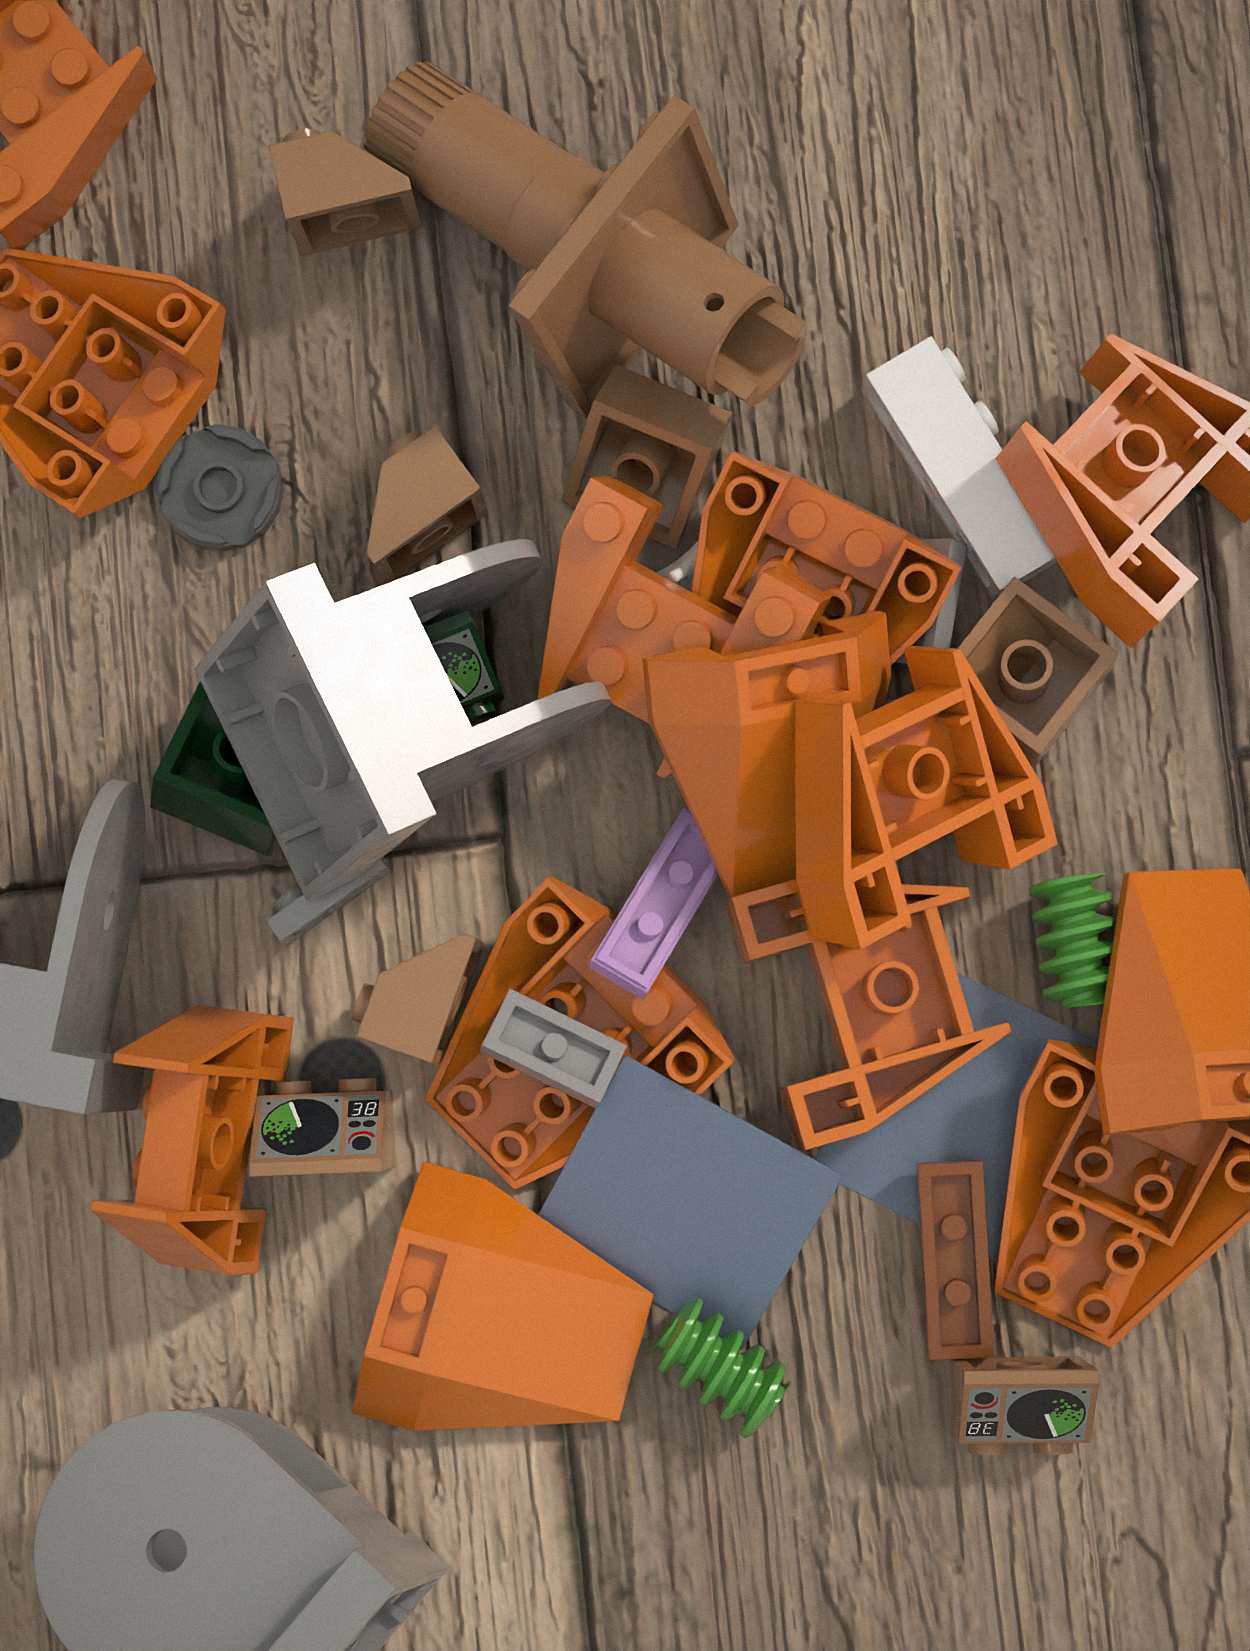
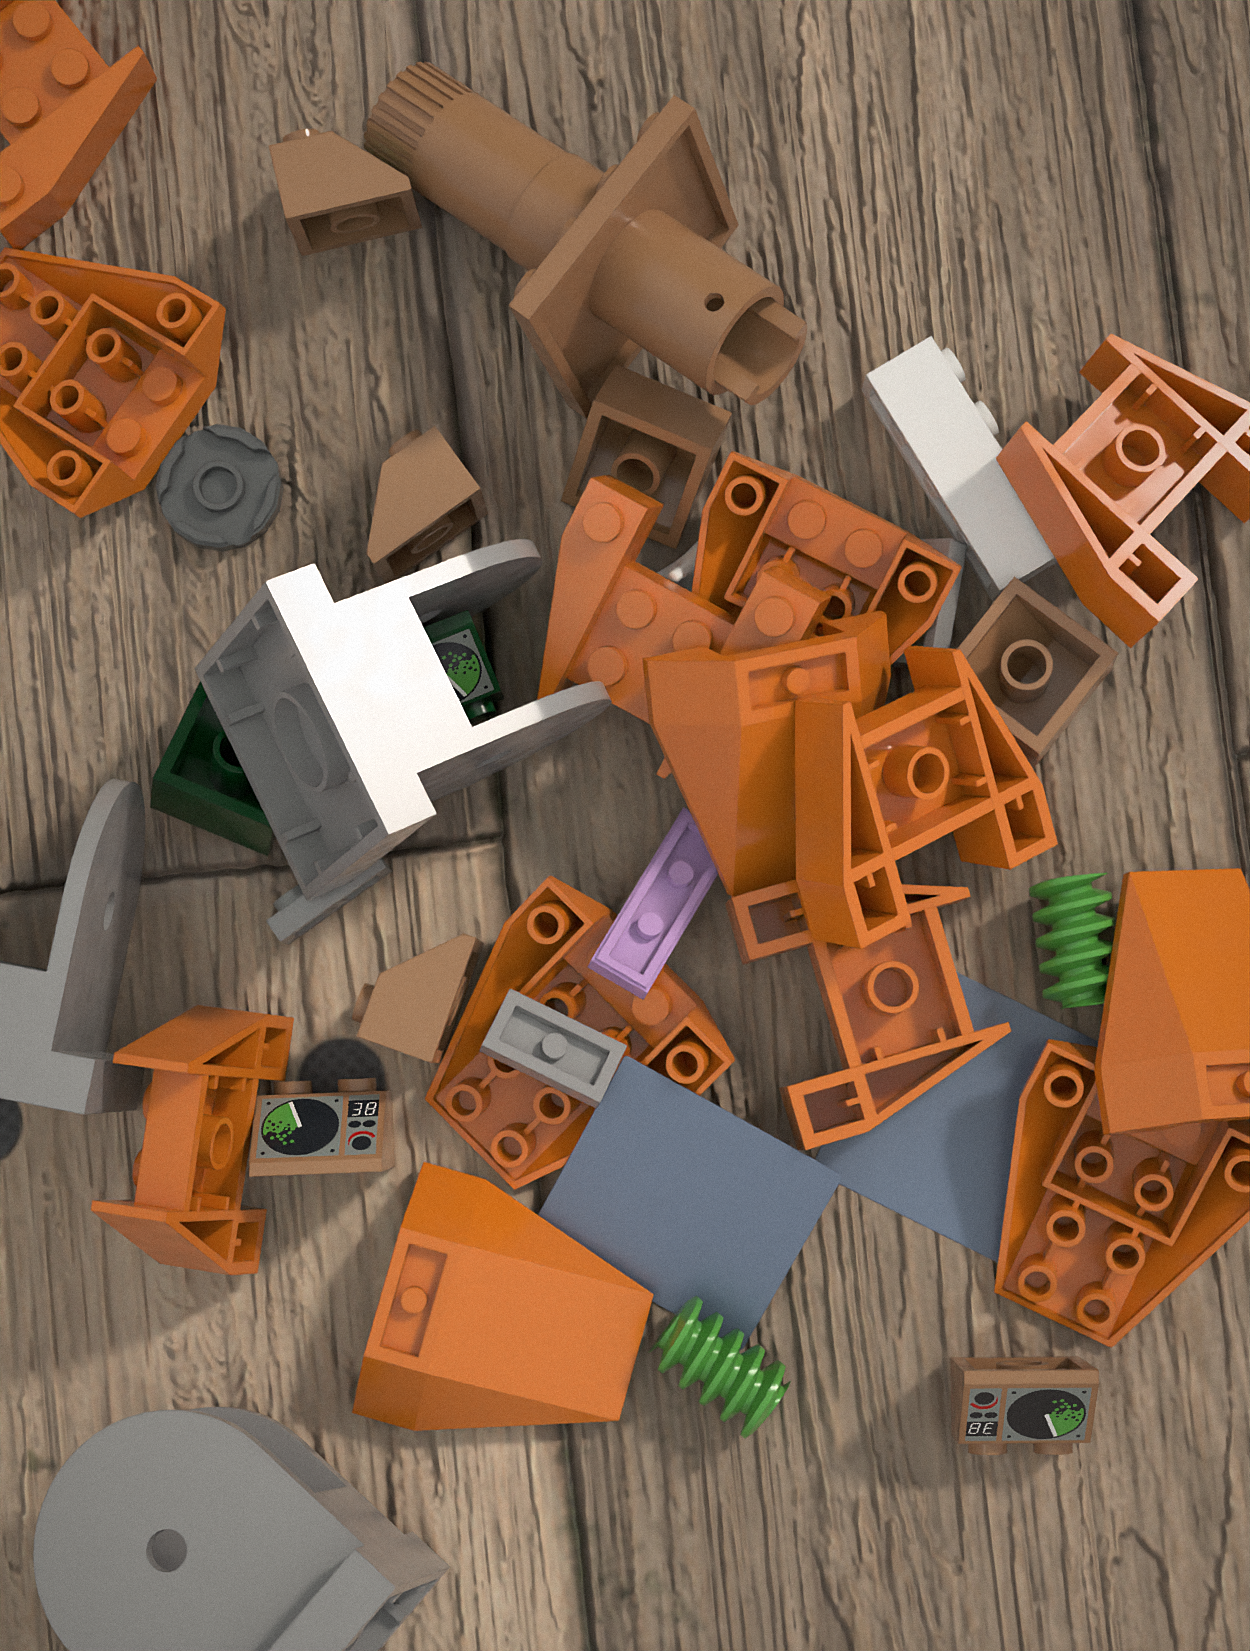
(955, 1260): dark orange plate -> none

